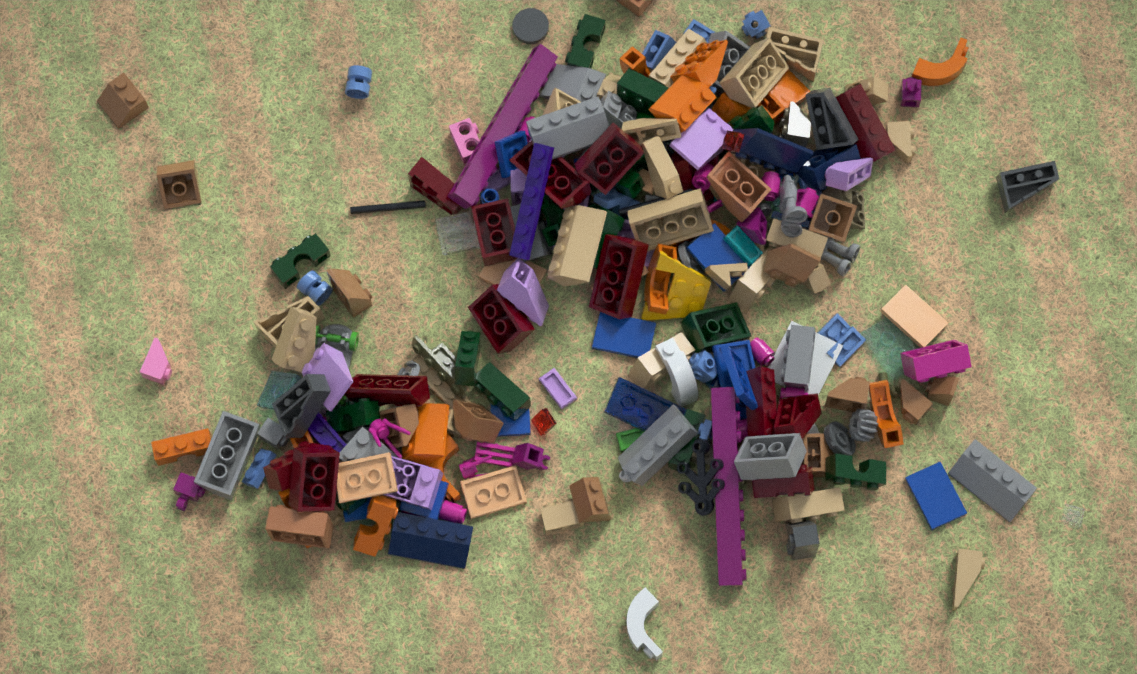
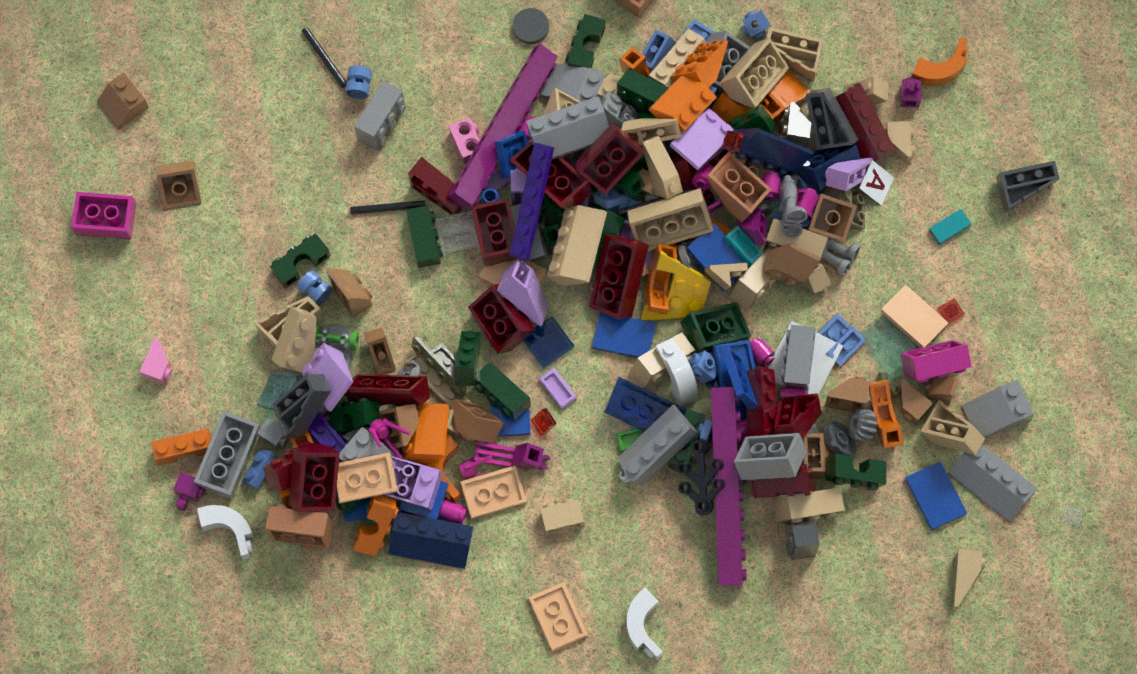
(103, 215): none -> dark pink brick
(224, 517): none -> white arch
(325, 58): none -> black bar
(380, 115): none -> light grey brick
(380, 351): none -> medium nougat slope
(424, 236): none -> dark green brick
(548, 342): none -> clear blue tile
(557, 617): none -> light nougat tile
(590, 500): medium nougat slope -> none
(876, 182): none -> white sticker
(950, 227): none -> teal tile
(951, 311): none -> clear red plate
(951, 430): none -> tan wedge
(999, 409): none -> light grey slope

